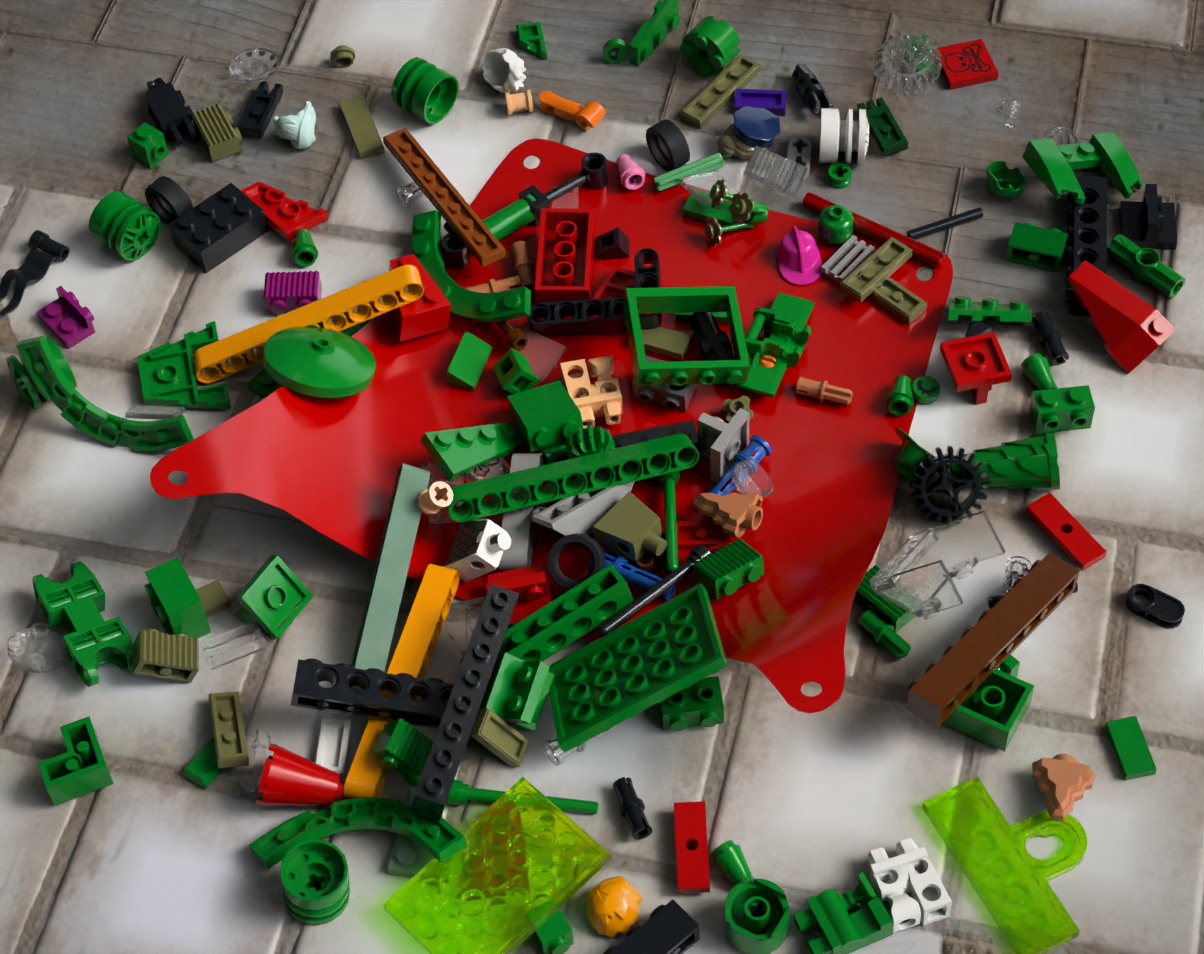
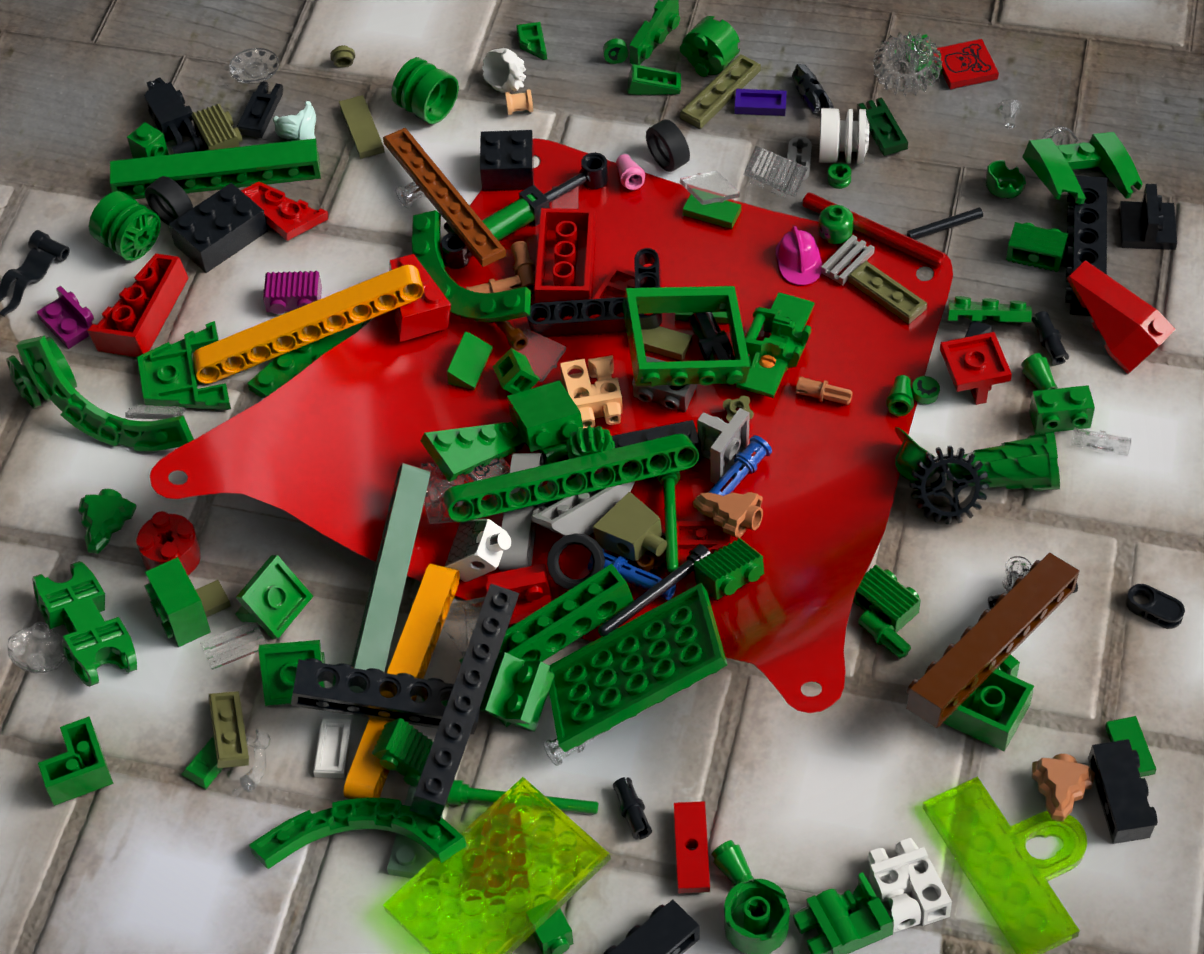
(103, 516): none -> green rock
(142, 308): none -> red wedge
(165, 655): olive brick -> none
(167, 538): none -> red brick
(193, 145): none -> black pin
(219, 167): none -> green brick
(279, 668): none -> green bracket
(296, 781): red cone -> none
(304, 249): green cone -> none
(314, 866): green wheel -> none
(319, 362): green dish -> none
(436, 497): light nougat bush -> none
(499, 737): olive tile -> none
(506, 160): none -> black brick
(584, 117): orange piece -> none
(612, 245): slope -> none
(612, 906): light orange hair -> none
(644, 81): none -> green slope
(694, 706): green brick -> none
(701, 166): axle -> none
(741, 208): olive plant -> none
(750, 129): dark blue piece -> none
(751, 477): clear hair -> none
(875, 269): olive tile -> none
(923, 566): clear windscreen -> none
(1066, 531): red tile -> none
(1101, 441): none -> clear pin
(1122, 791): none -> black brick
(1145, 265): green piece -> none

